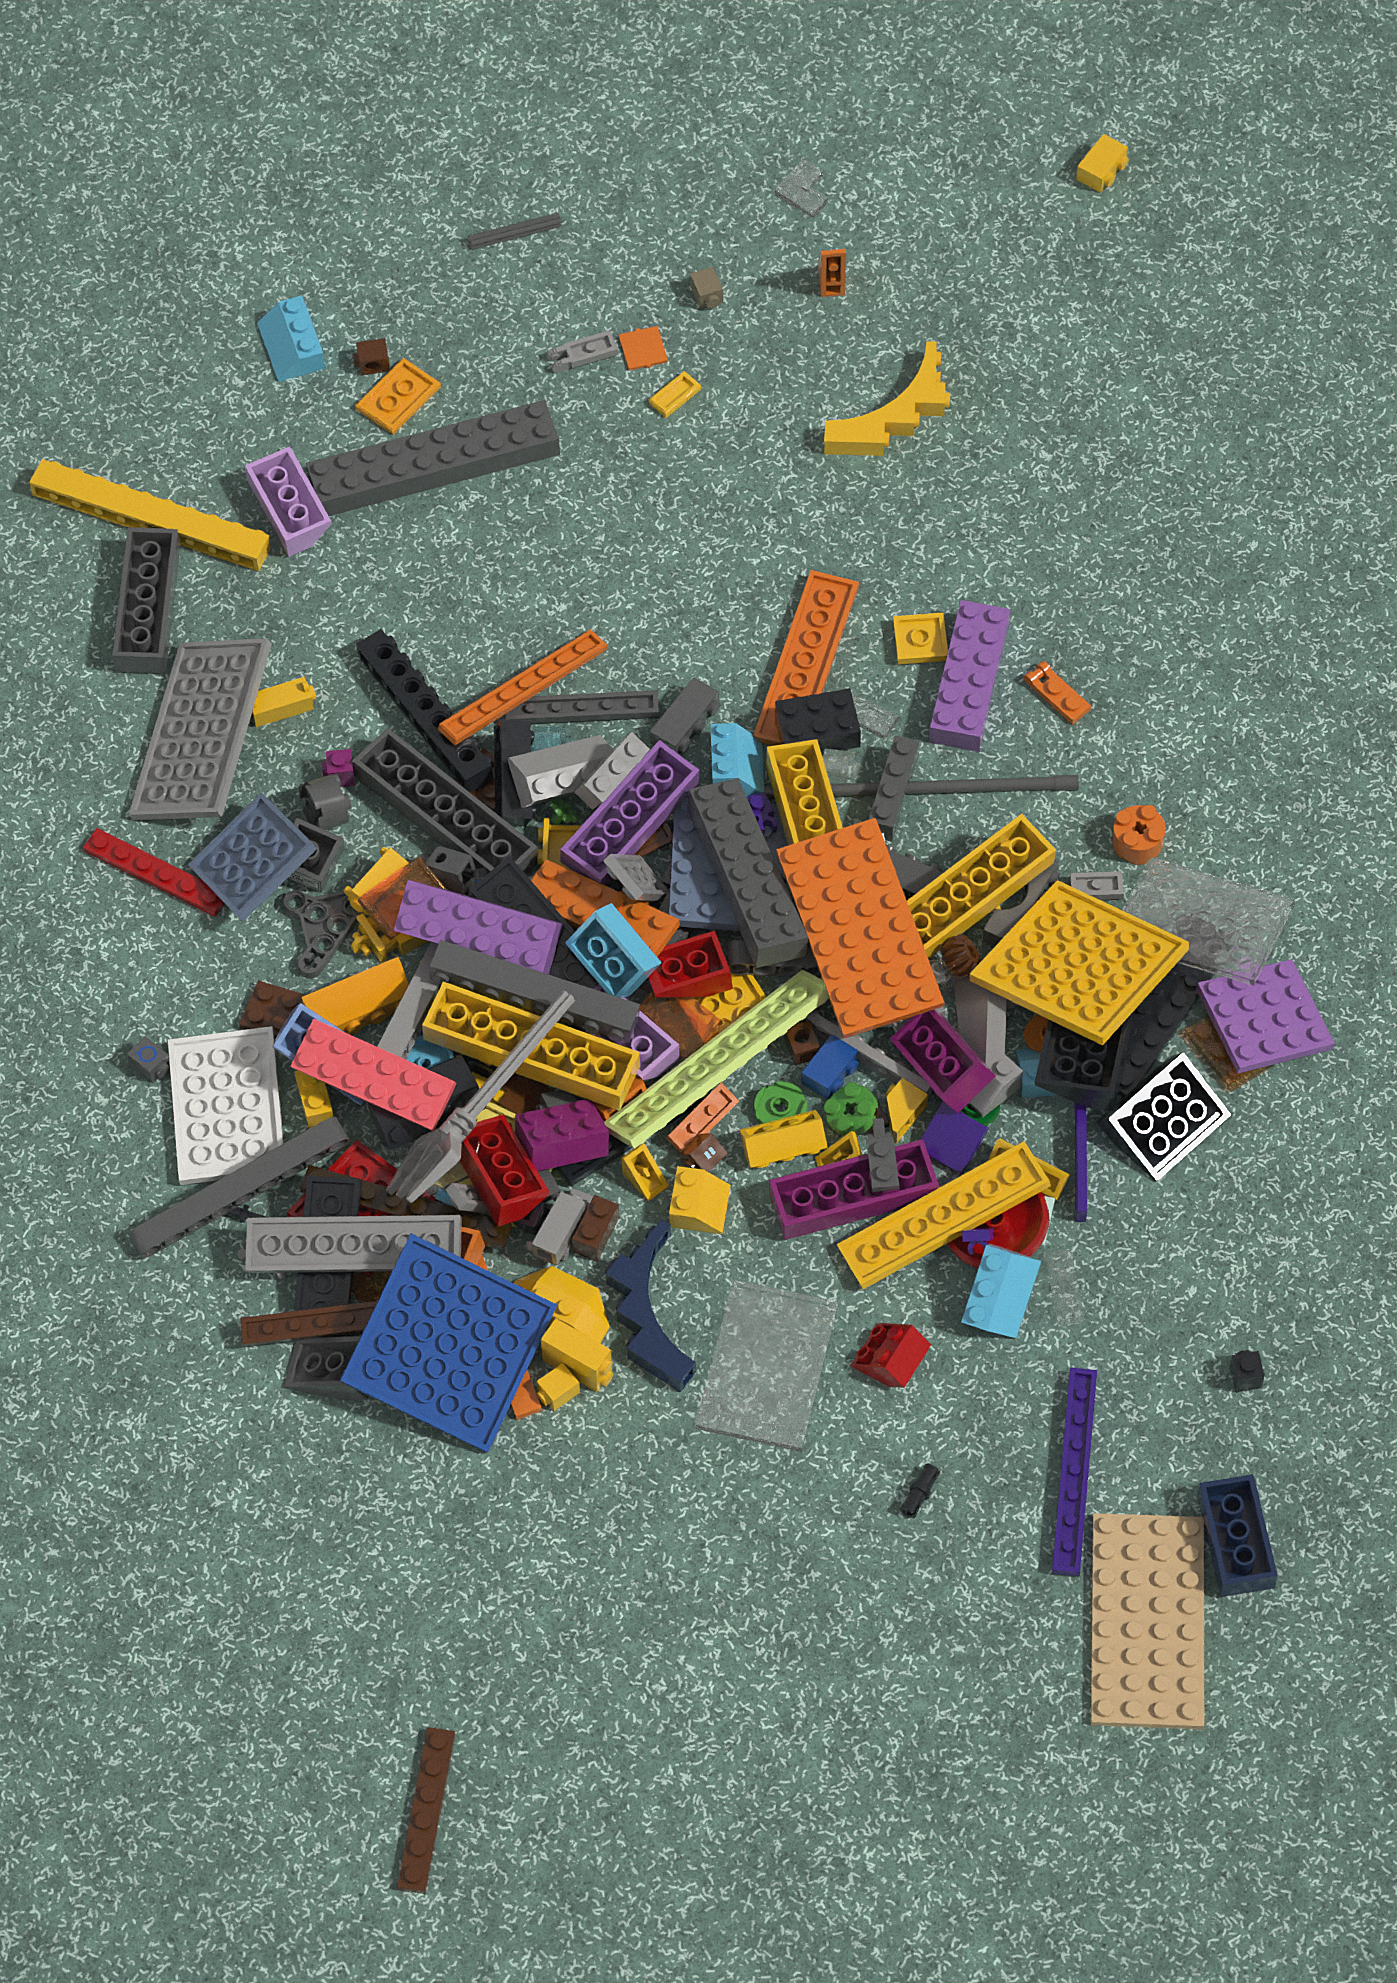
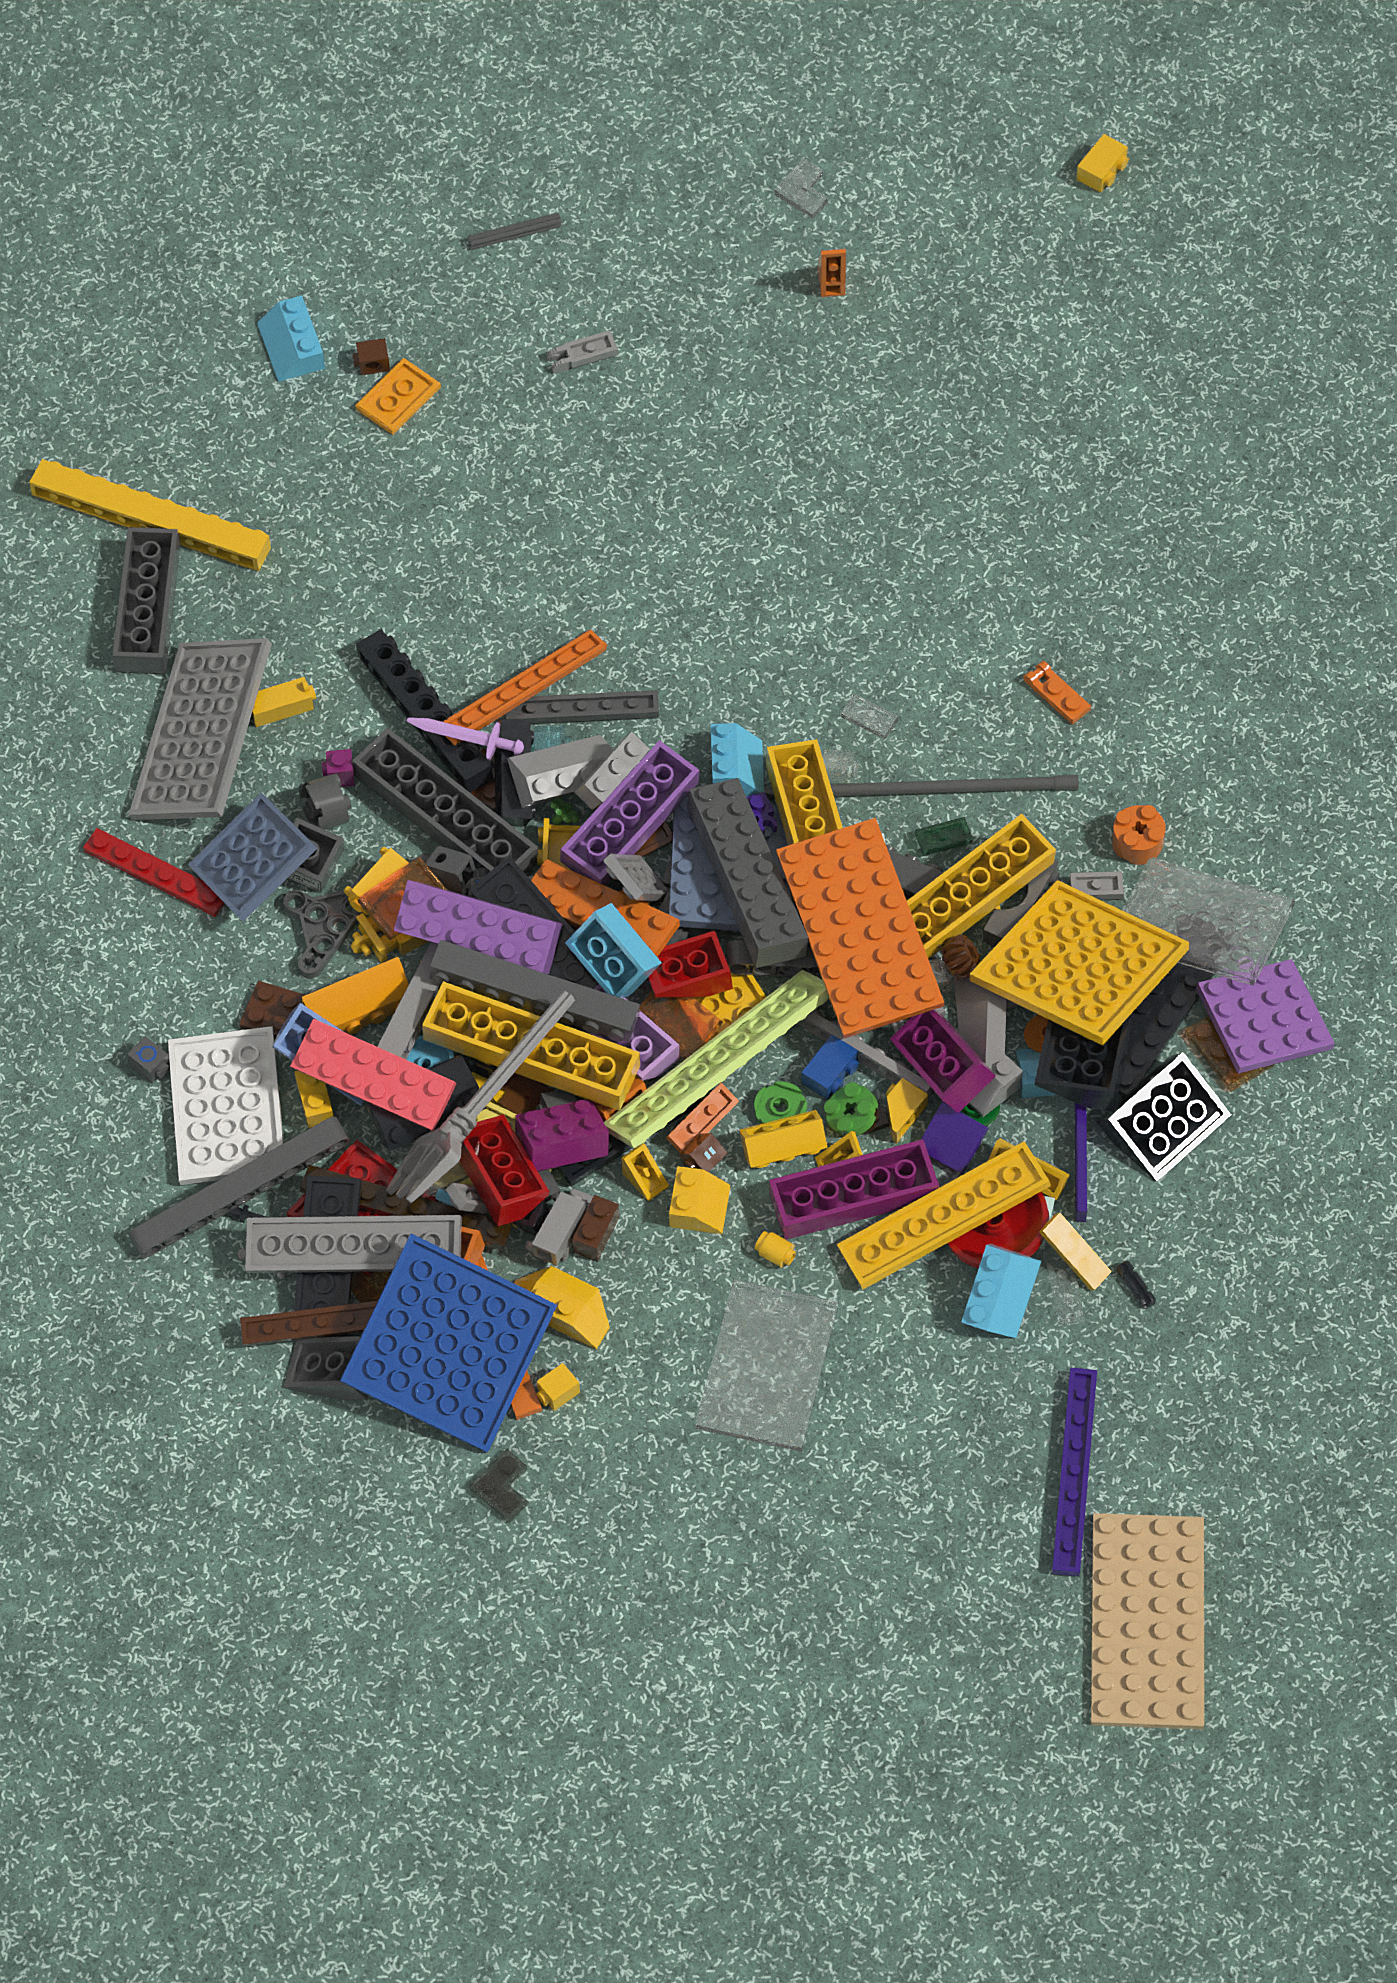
(288, 500): lavender slope -> none
(426, 1810): reddish brown plate -> none
(434, 458): dark grey brick -> none
(490, 740): none -> lavender sword
(495, 1486): none -> clear smoke plate
(583, 1356): yellow brick -> none
(643, 348): orange piece -> none
(650, 1345): dark blue arch -> none
(675, 394): yellow tile -> none
(686, 716): dark grey brick -> none
(706, 288): dark tan brick -> none
(775, 1249): none -> yellow brick
(801, 1051): reddish brown brick -> none
(809, 646): orange plate -> none
(821, 716): black brick -> none
(871, 431): yellow arch -> none
(882, 1158): dark grey hinge -> none
(891, 1353): red slope -> none
(893, 784): dark grey arch -> none
(920, 638): yellow plate -> none
(920, 1490): black pin -> none
(943, 836): none -> clear green plate
(969, 675): medium lavender brick -> none
(977, 1236): dark purple tile -> none
(1075, 1251): none -> yellow tile
(1136, 1284): none -> black axle
(1237, 1535): dark blue brick -> none
(1247, 1371): black brick -> none

